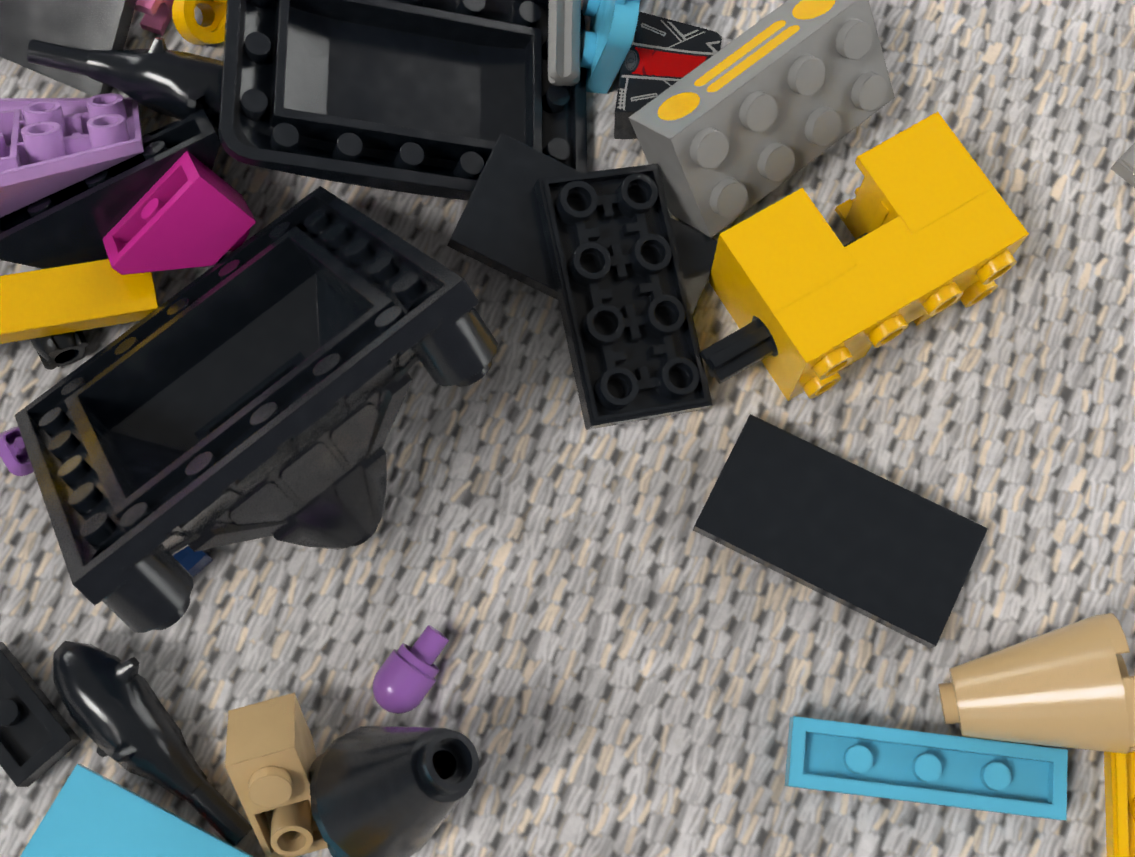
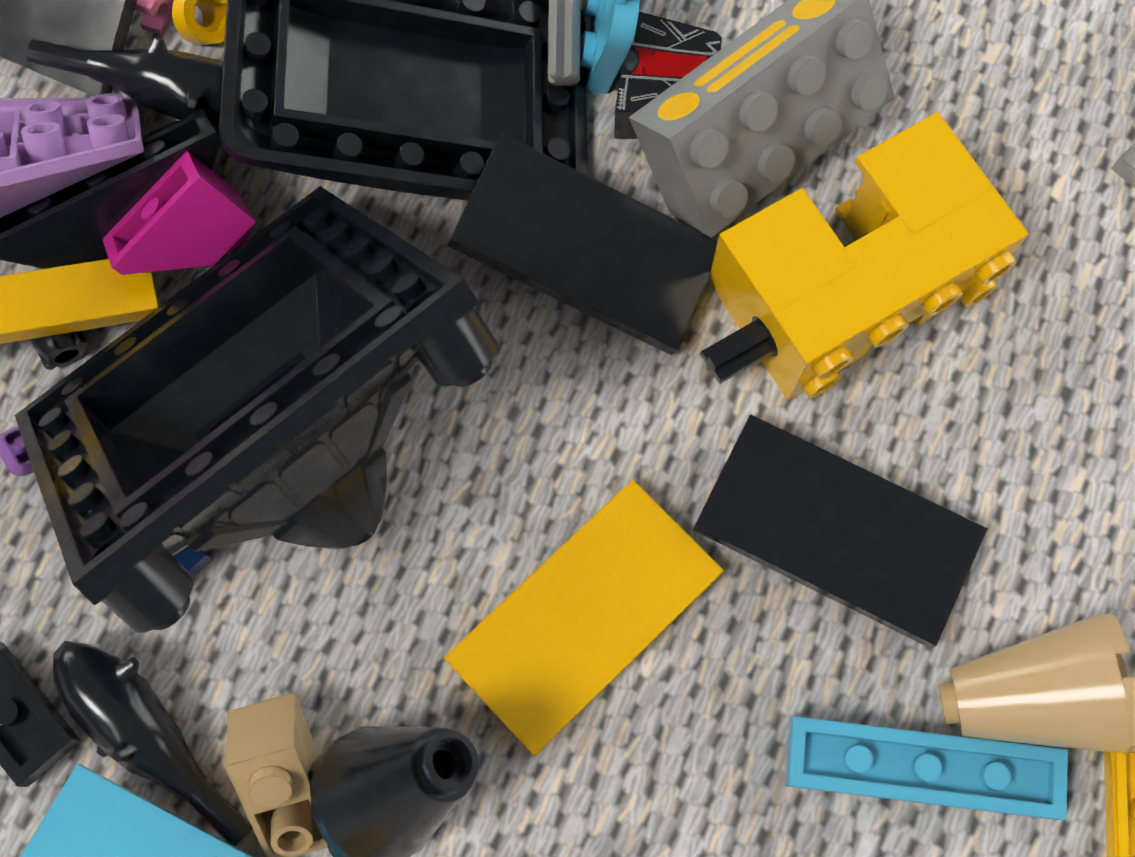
(409, 673): medium lavender cylinder -> none
(583, 617): none -> yellow tile
(622, 295): black tile -> none

